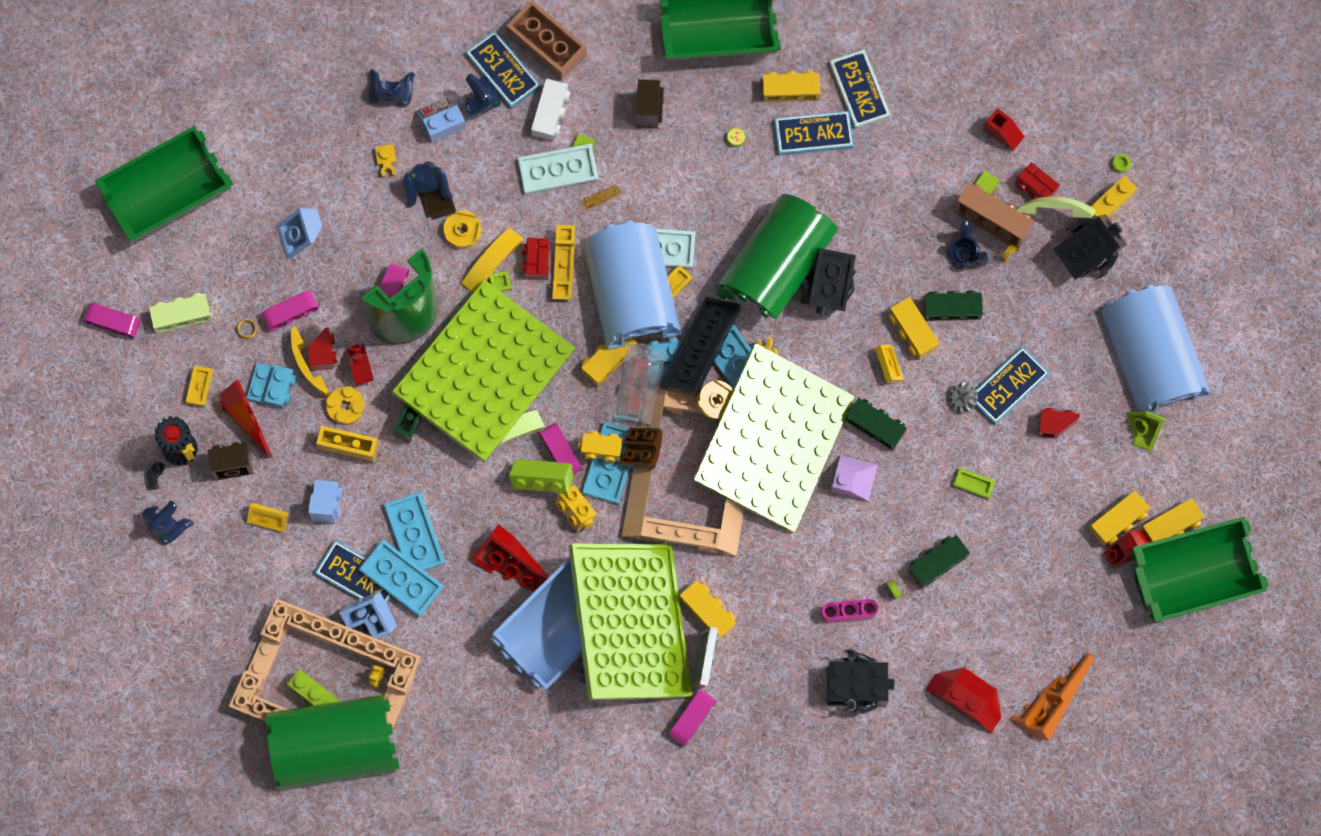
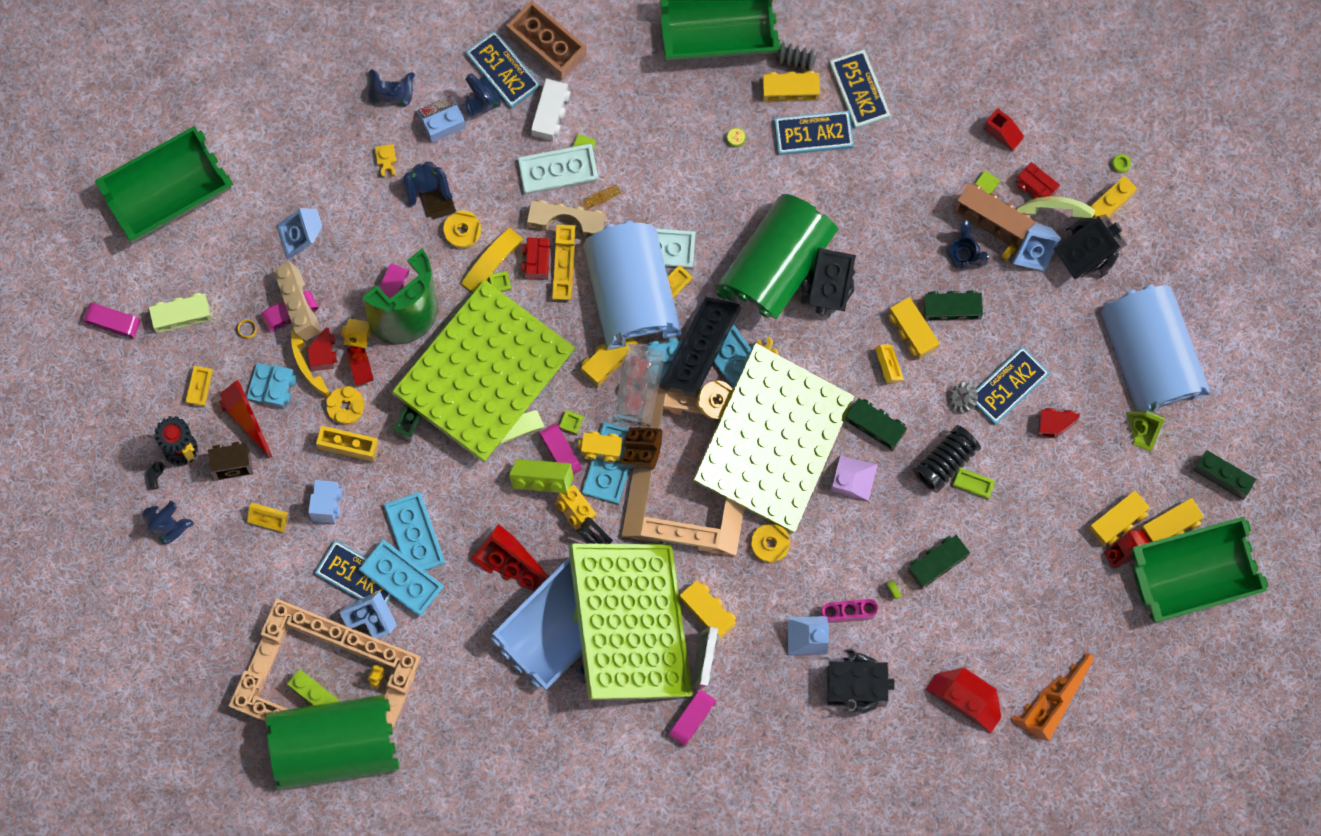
(301, 316): none -> tan arch
(356, 333): none -> yellow brick
(544, 214): none -> tan arch
(571, 422): none -> lime tile
(585, 527): none -> black tile
(649, 103): dark brown brick -> none
(781, 543): none -> yellow plate
(797, 57): none -> dark grey piece
(808, 635): none -> light blue slope
(947, 458): none -> black piece
(1037, 247): none -> light blue slope
(1225, 474): none -> dark green brick

